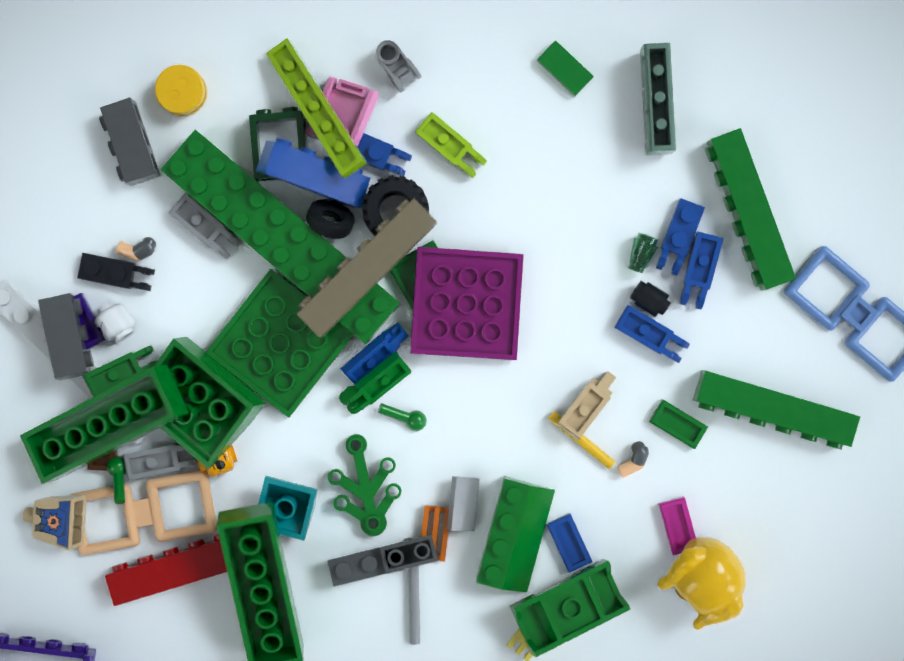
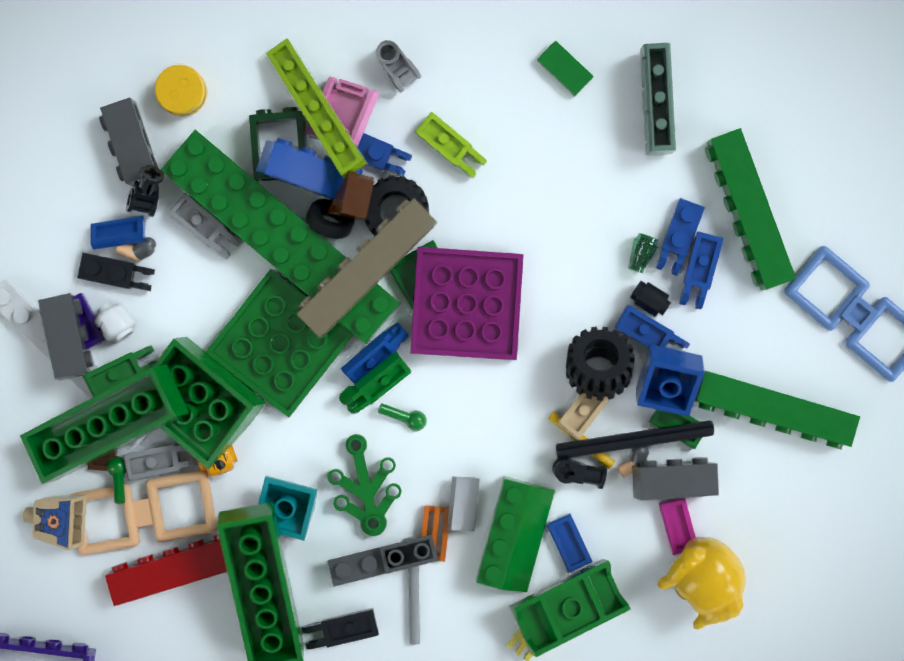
(117, 232): none -> blue tile
(145, 193): none -> black connector
(343, 629): none -> black hinge
(353, 196): none -> reddish brown slope
(580, 473): none -> black connector
(599, 344): none -> black tyre
(634, 439): none -> black axle
(669, 380): none -> blue brick
(675, 479): none -> dark grey brick

